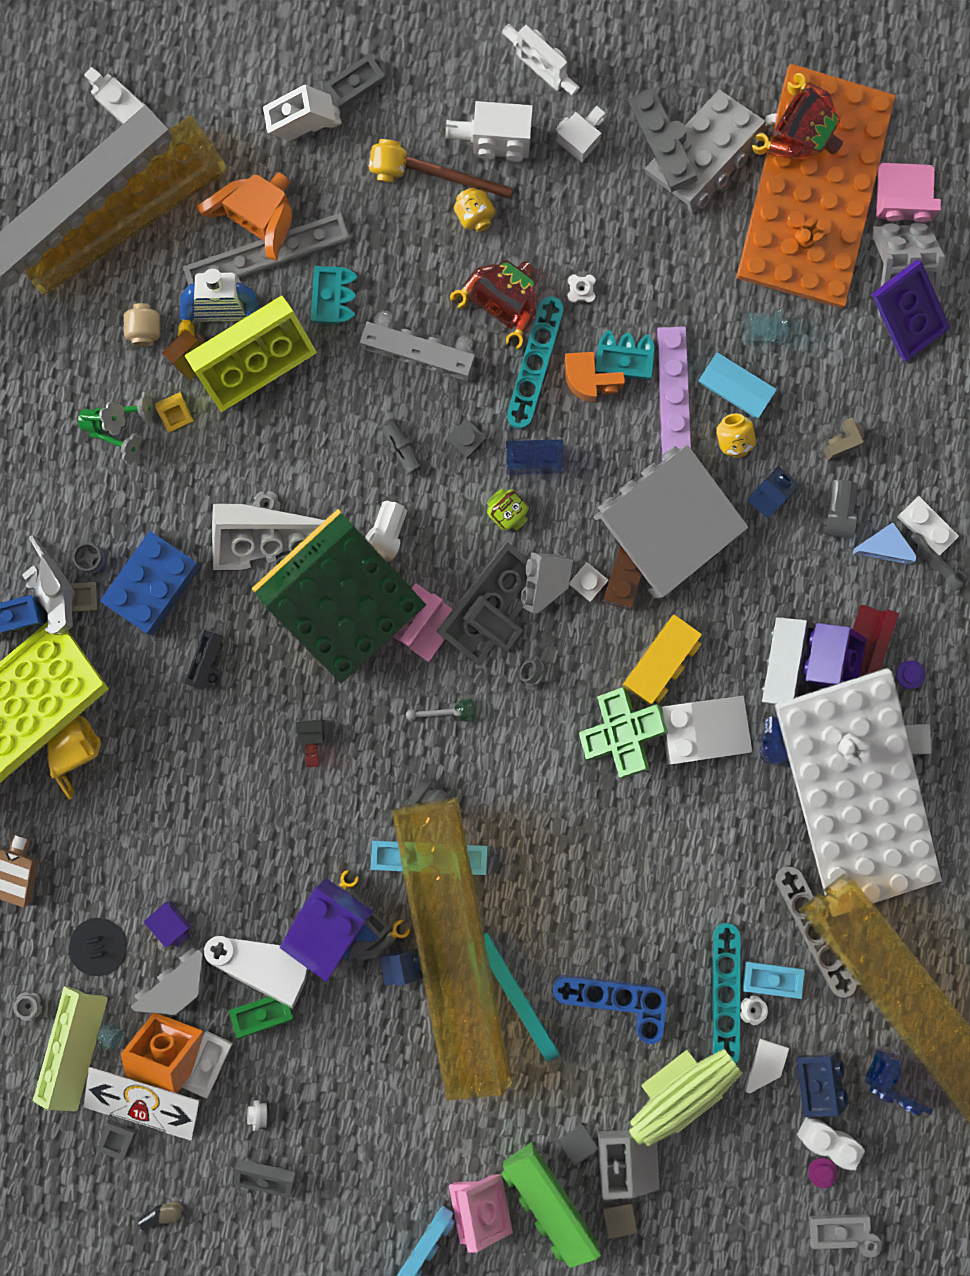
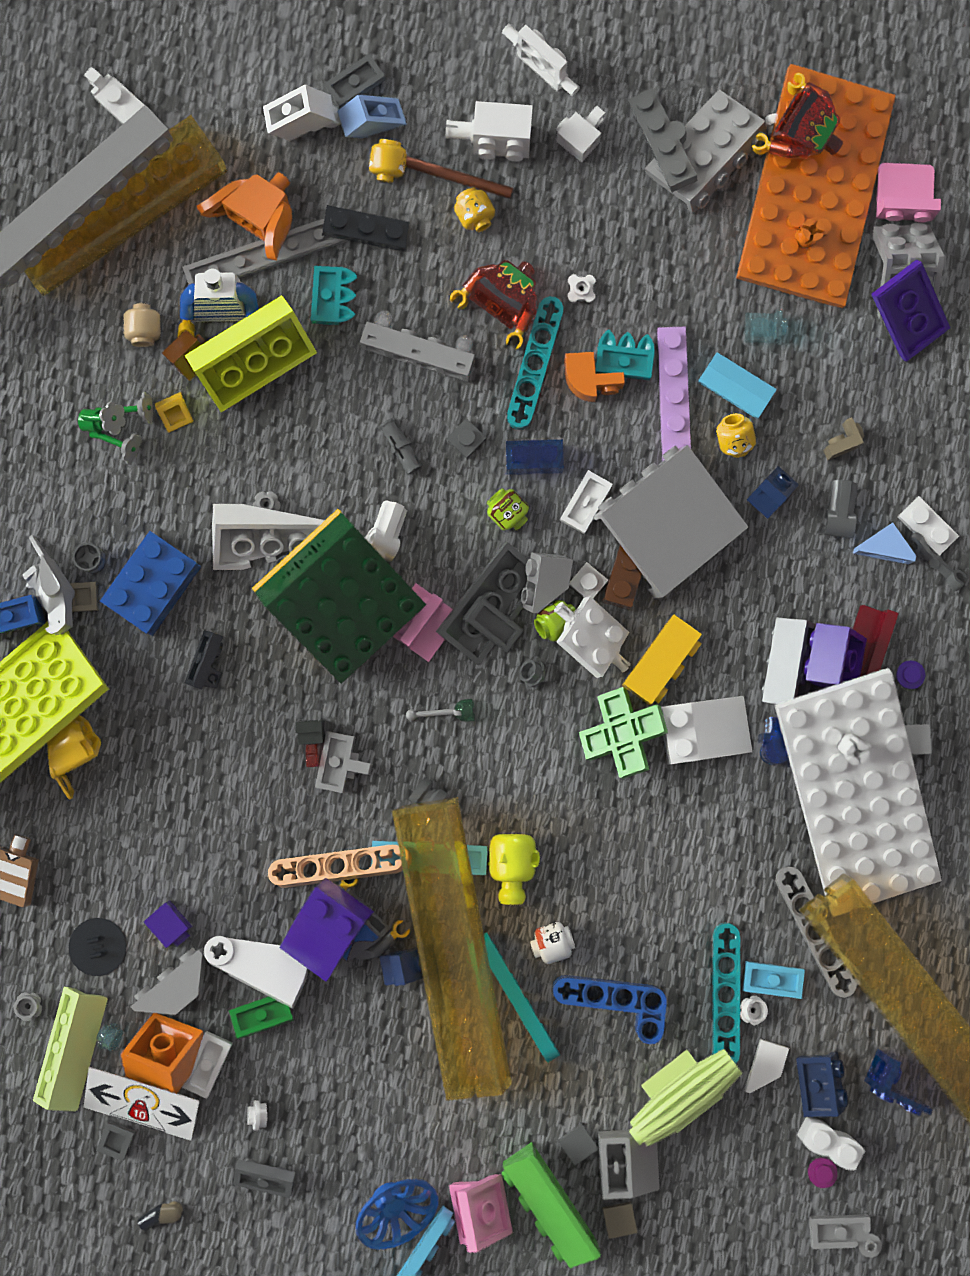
(324, 861): none -> light nougat beam
(339, 763): none -> light grey hinge
(365, 228): none -> black plate
(370, 115): none -> light blue slope
(394, 1204): none -> blue wheel
(512, 862): none -> neon yellow piece
(549, 623): none -> lime head
(552, 943): none -> white head
(586, 502): none -> white plate
(592, 637): none -> white plate

